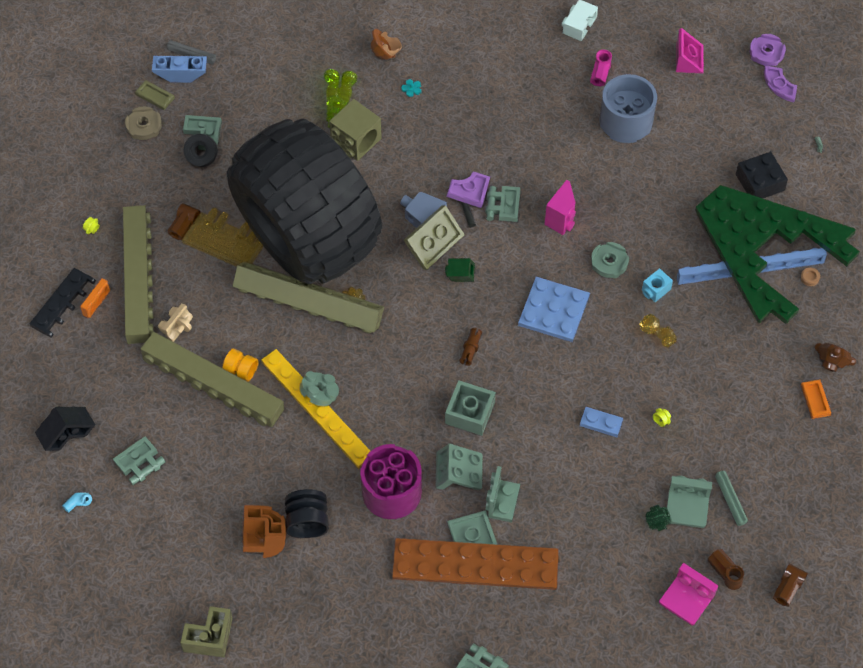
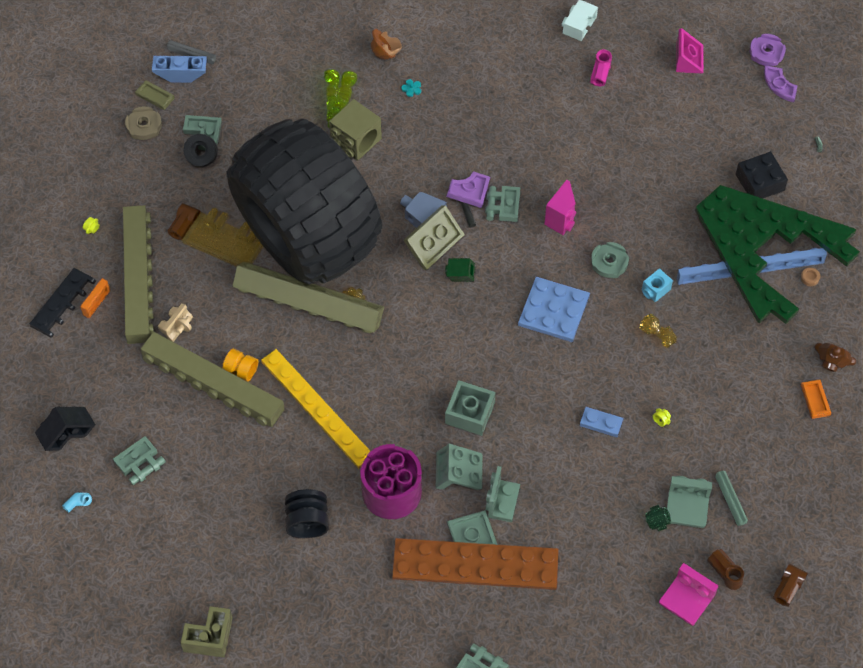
(263, 530): dark orange brick -> none
(313, 381): sand green plate -> none
(470, 346): reddish brown pin -> none
(628, 108): sand blue brick -> none

